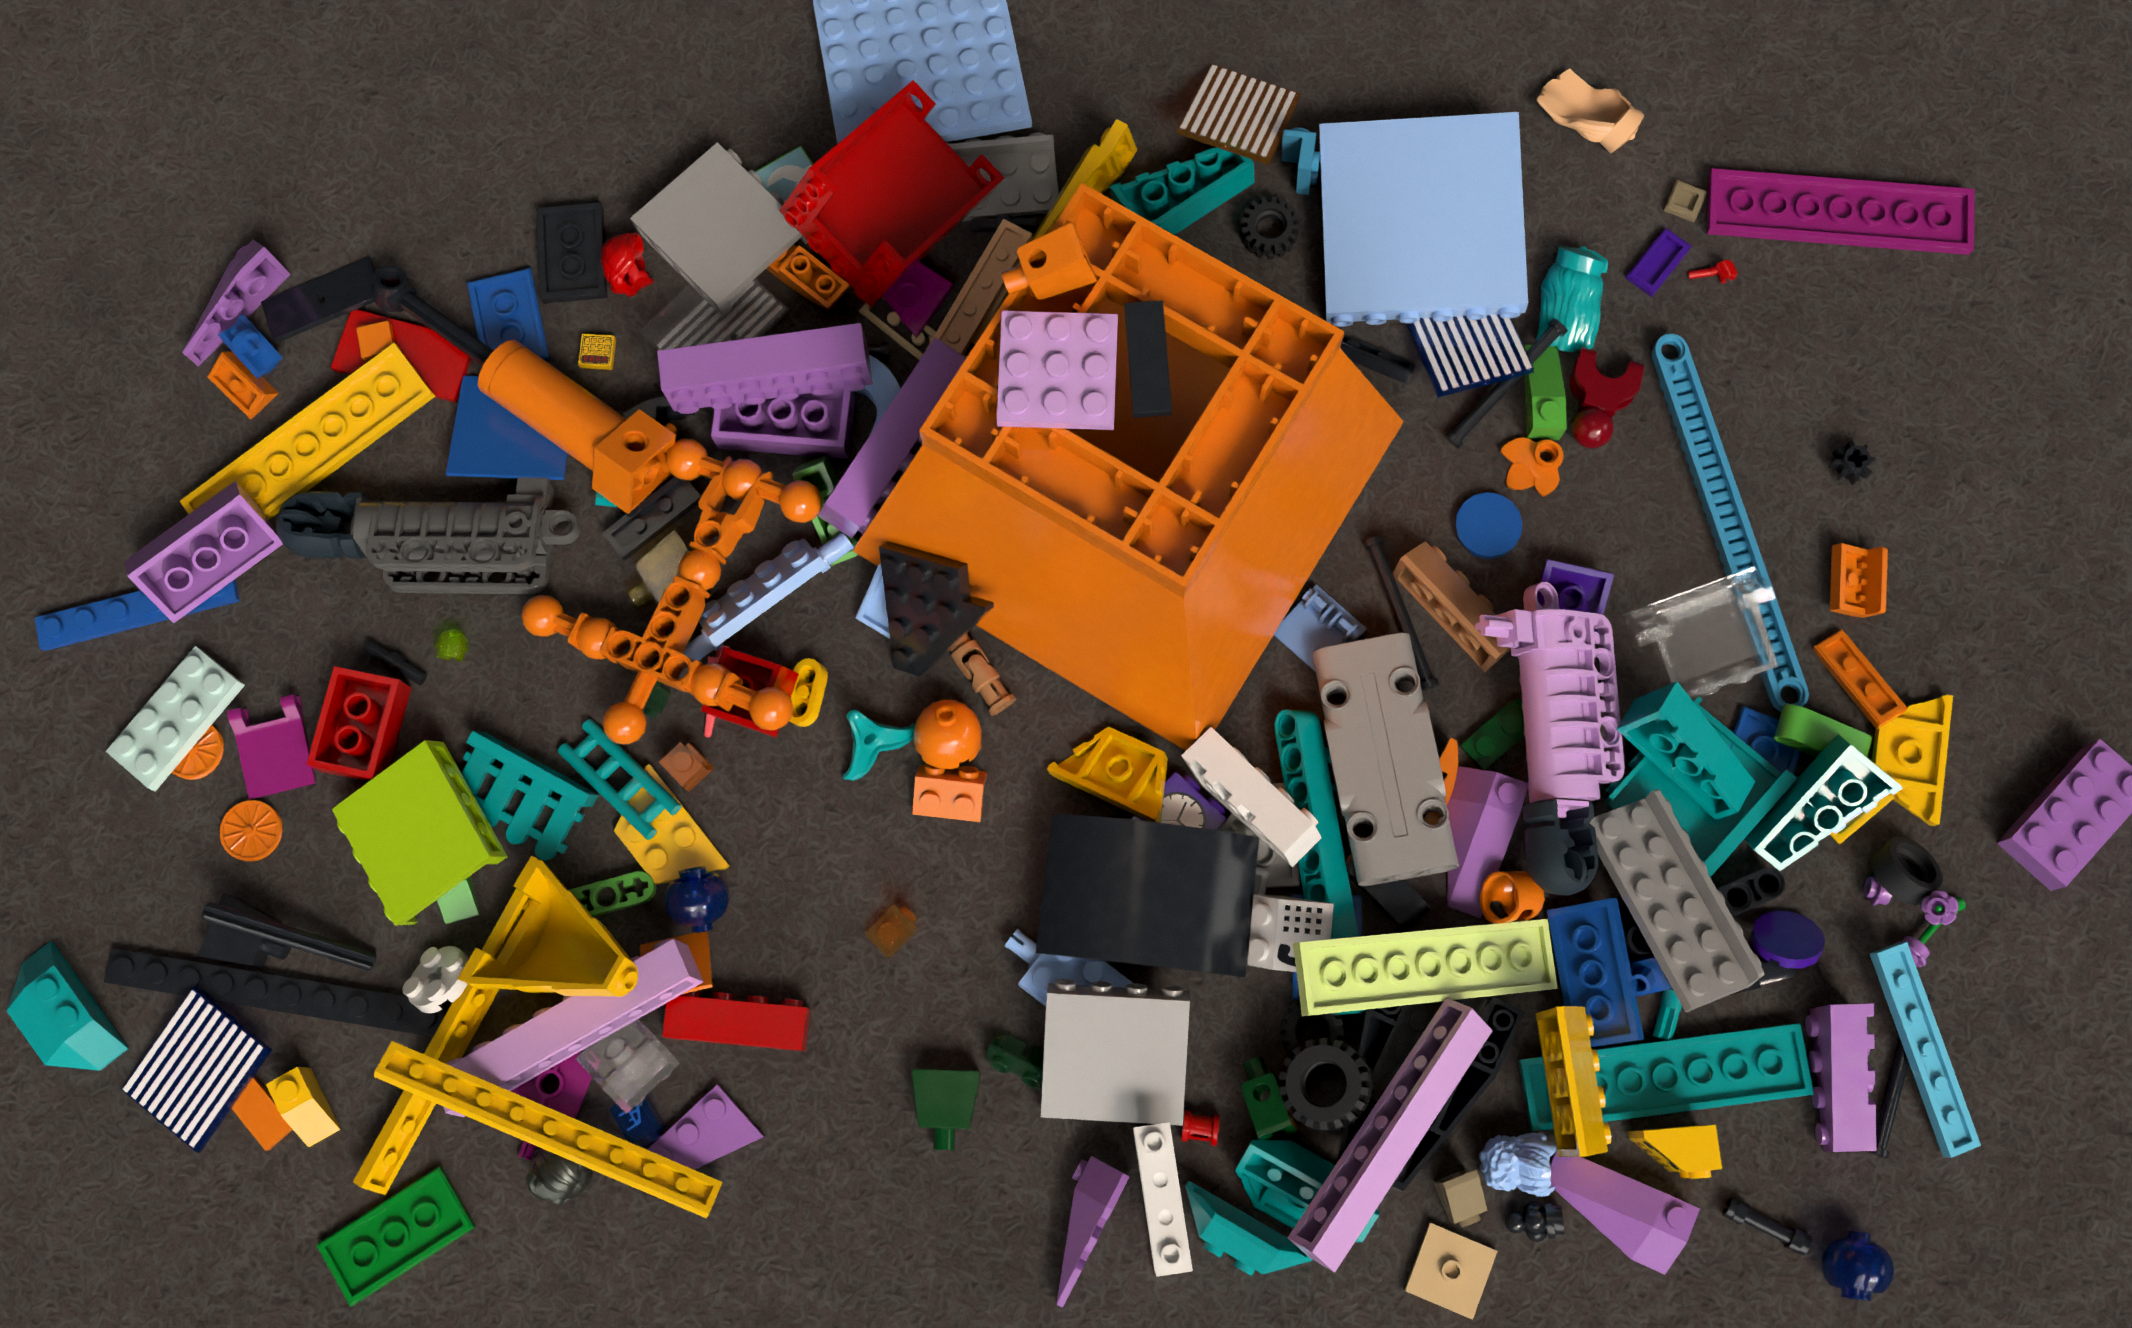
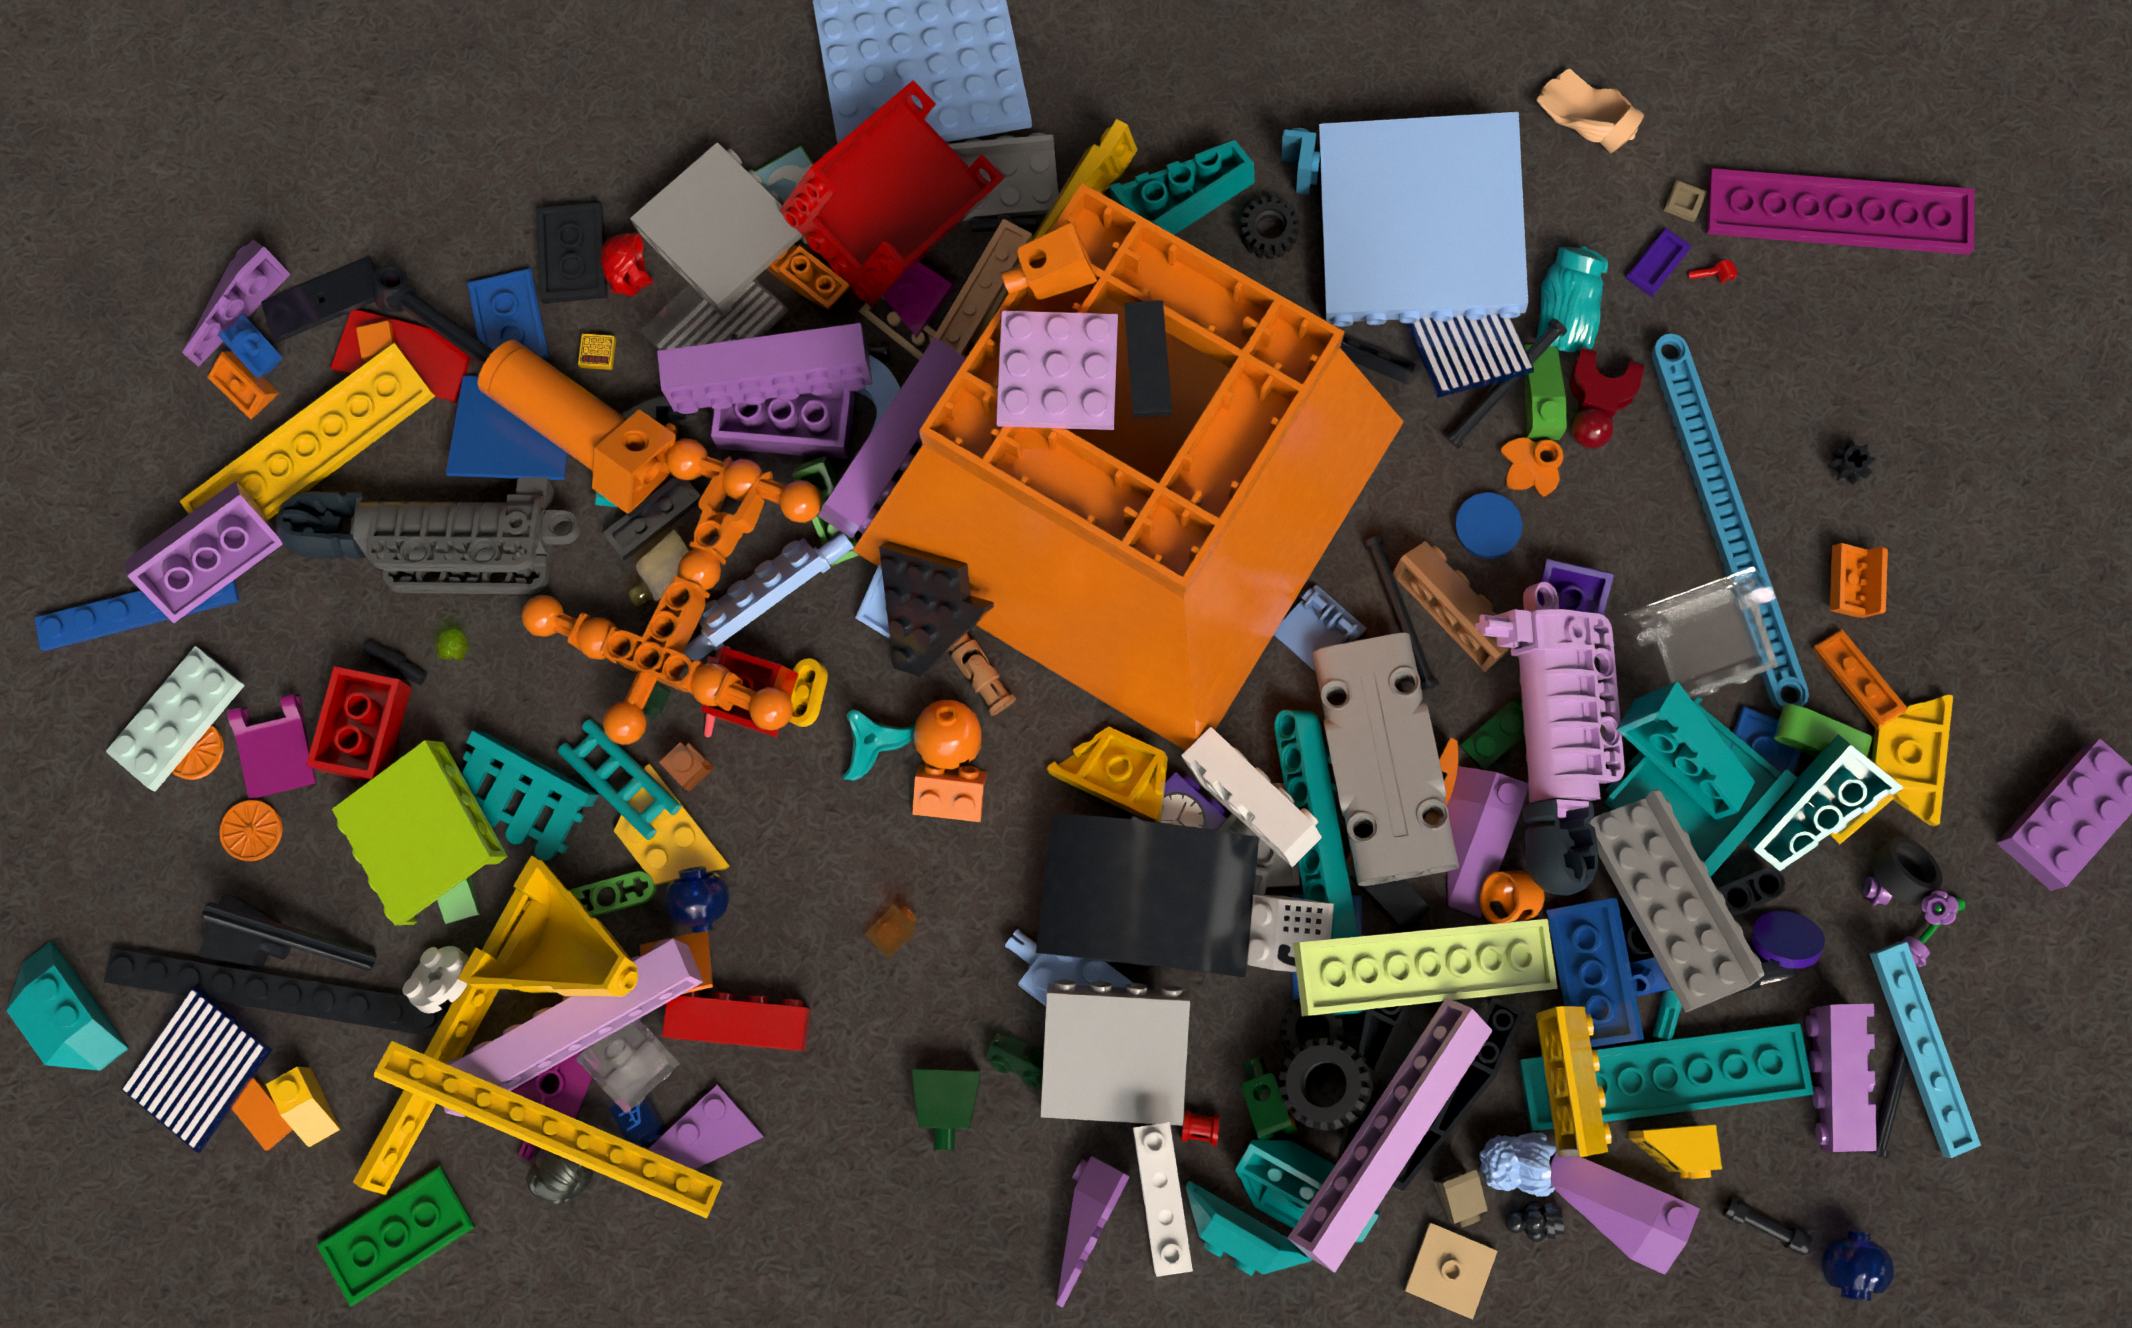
(1239, 114): piece -> none

